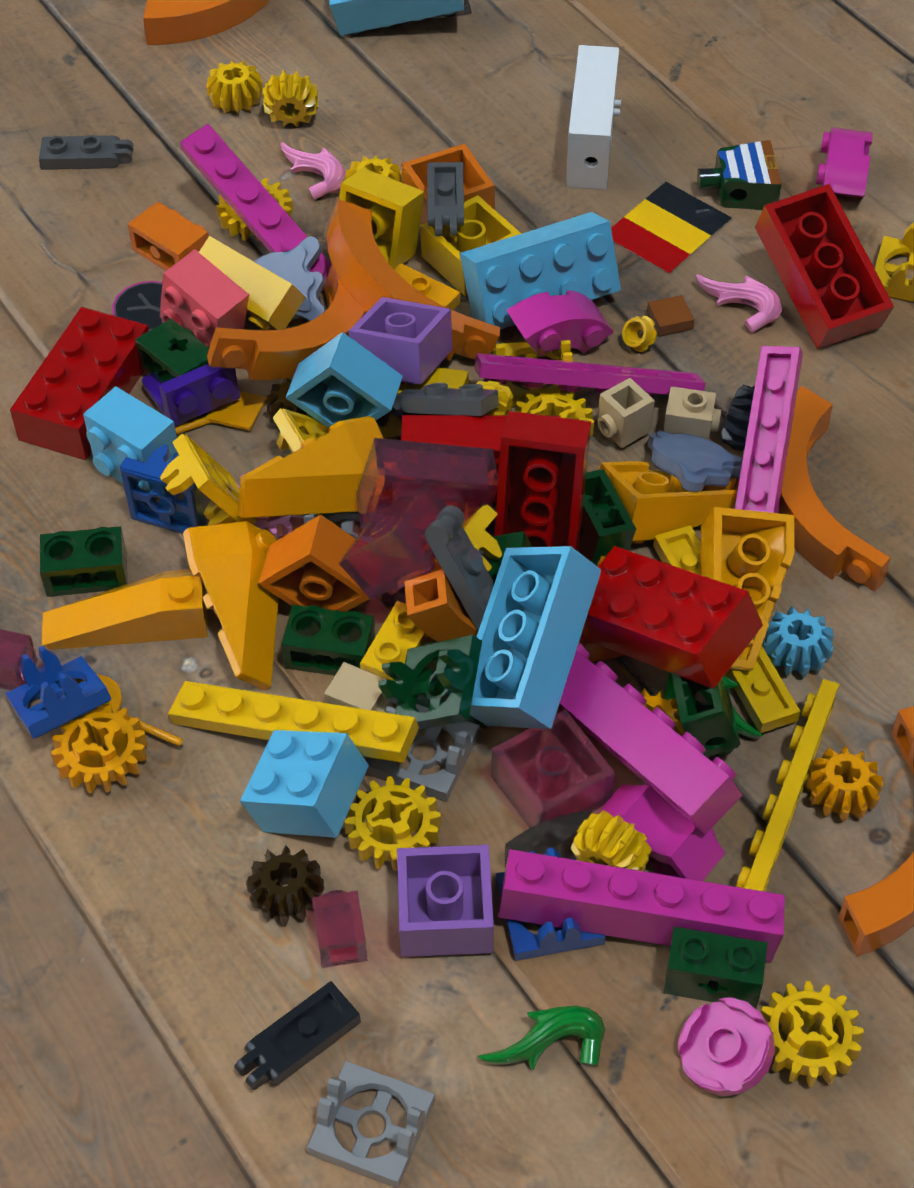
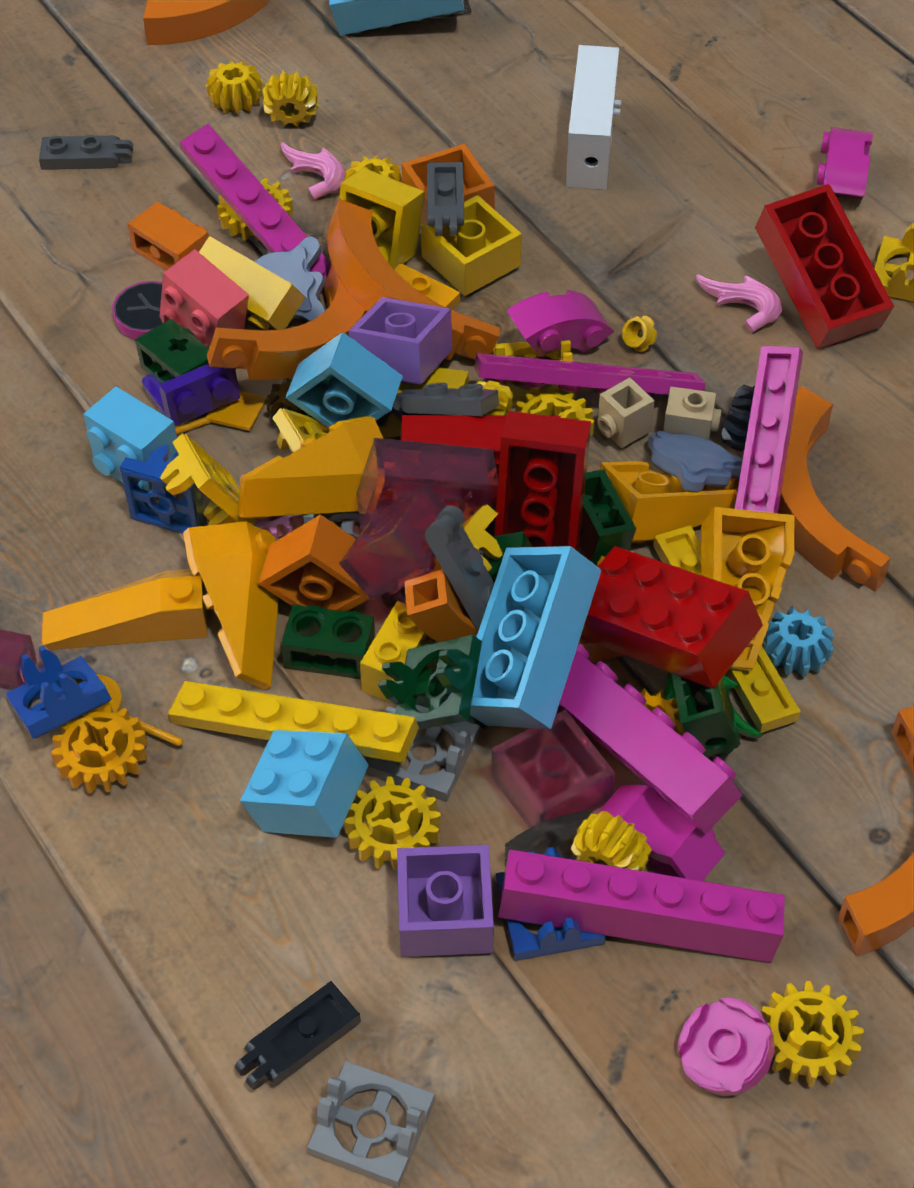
(79, 370): red brick -> none
(83, 561): dark green brick -> none
(270, 876): dark brown gear -> none
(339, 928): clear pink brick -> none
(356, 689): tan brick -> none
(548, 1028): green piece -> none
(550, 259): medium azure brick -> none
(668, 226): sticker -> none
(670, 315): dark orange tile -> none
(715, 966): dark green brick -> none
(743, 176): torso -> none
(792, 778): yellow plate -> none
(844, 783): light orange gear -> none

